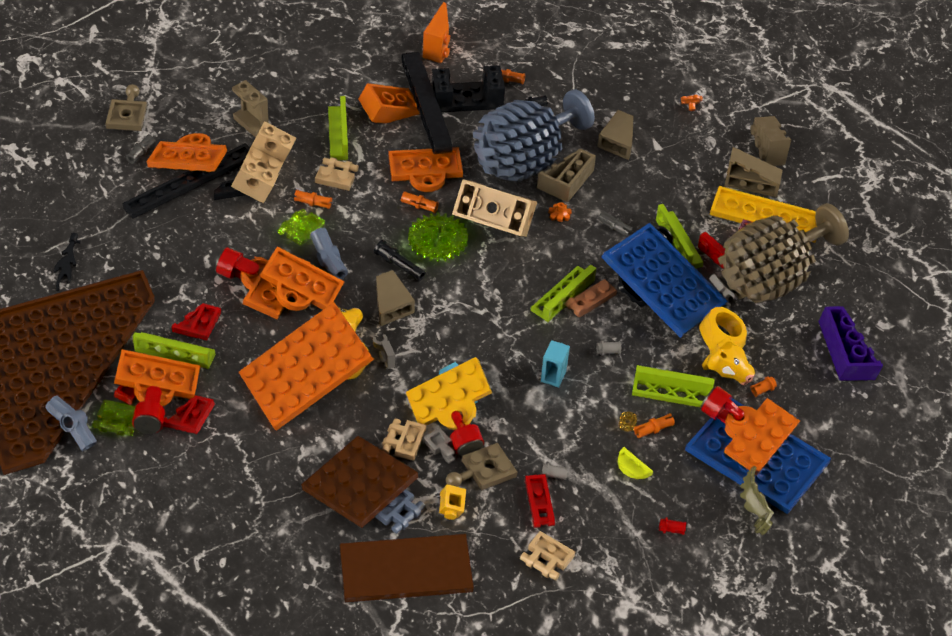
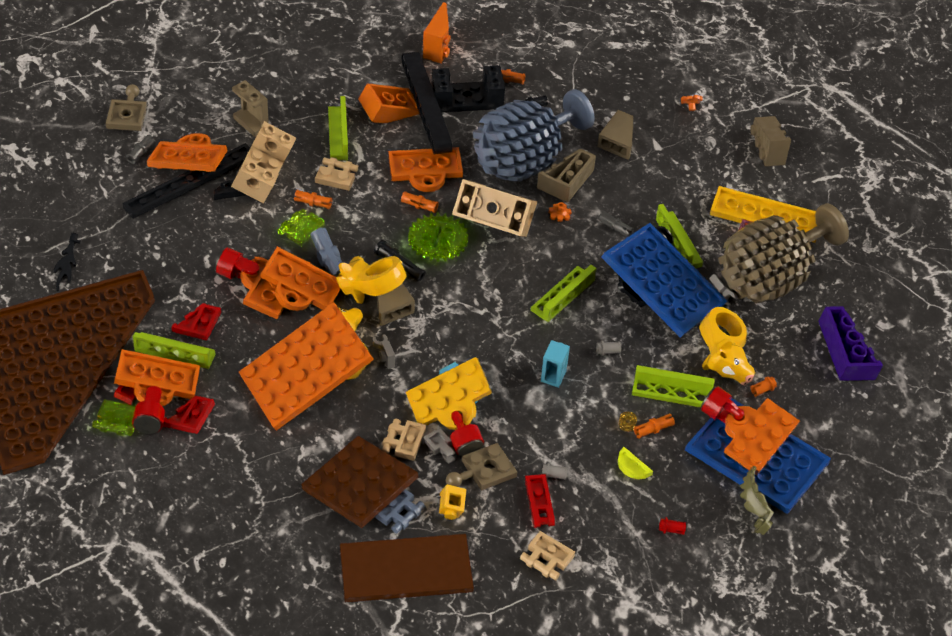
(72, 421): sand blue piece -> none
(370, 279): none -> yellow animal
(591, 298): nougat plate -> none
(711, 247): red plate -> none
(752, 174): dark tan wedge -> none

